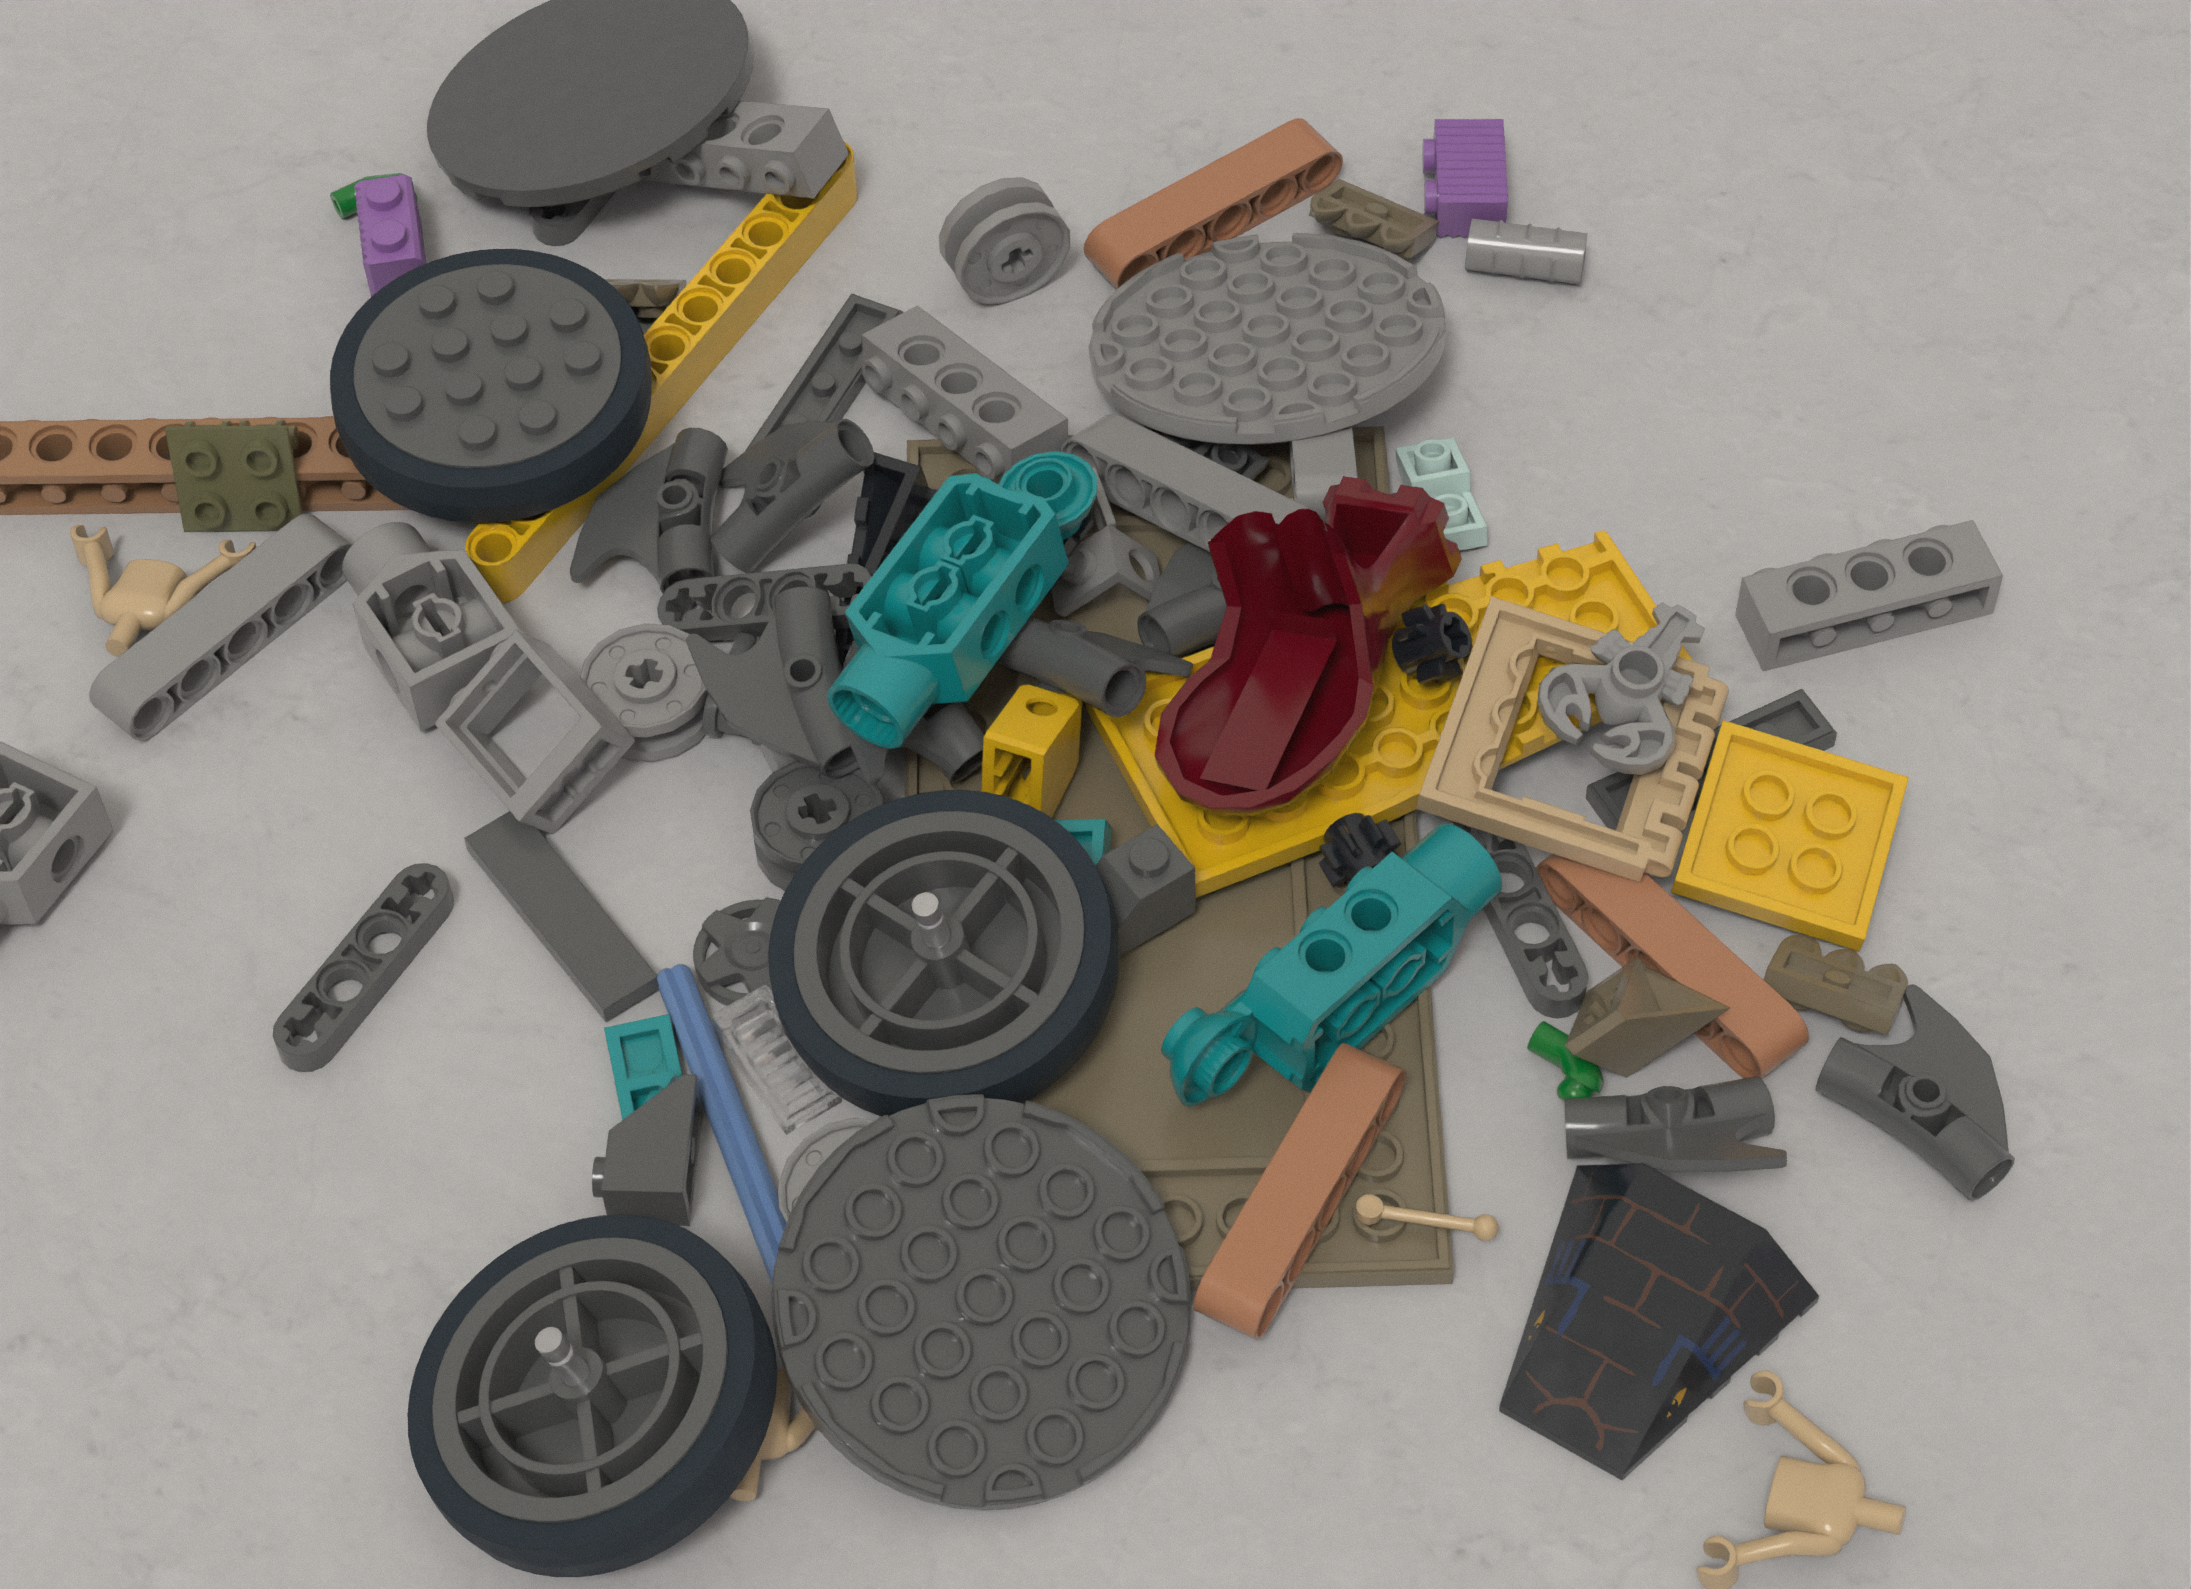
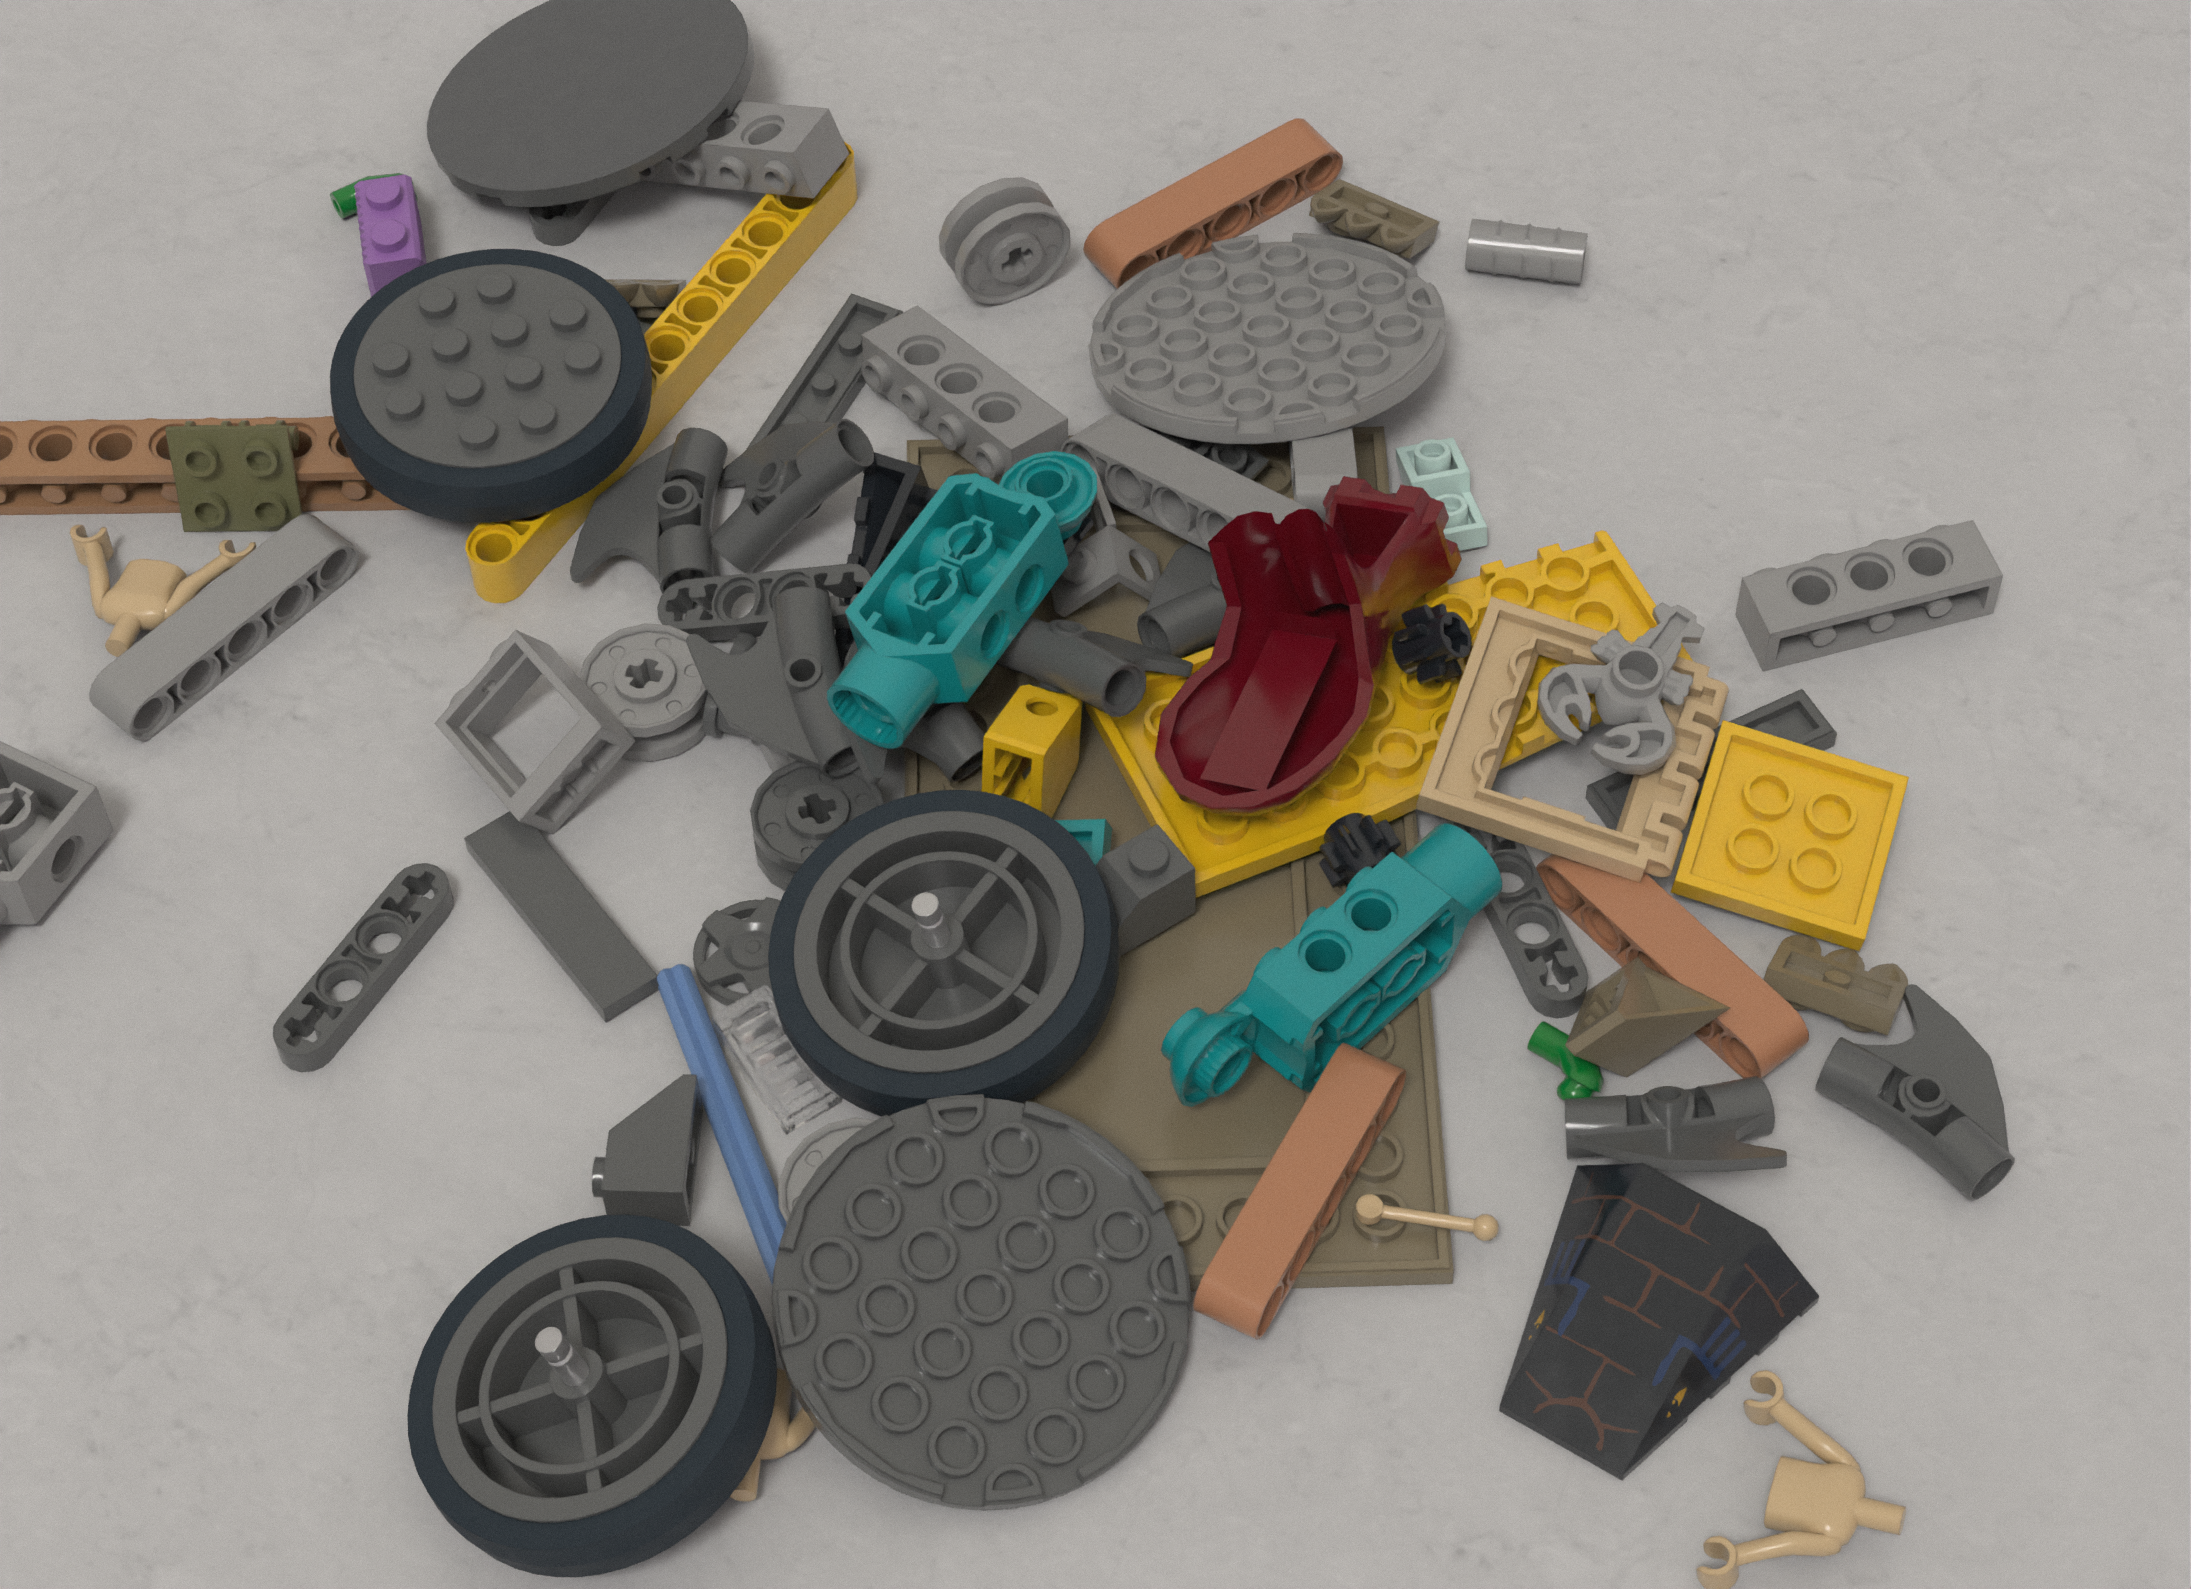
(423, 616): light grey brick -> none
(642, 1060): teal slope -> none
(1467, 174): medium lavender brick -> none

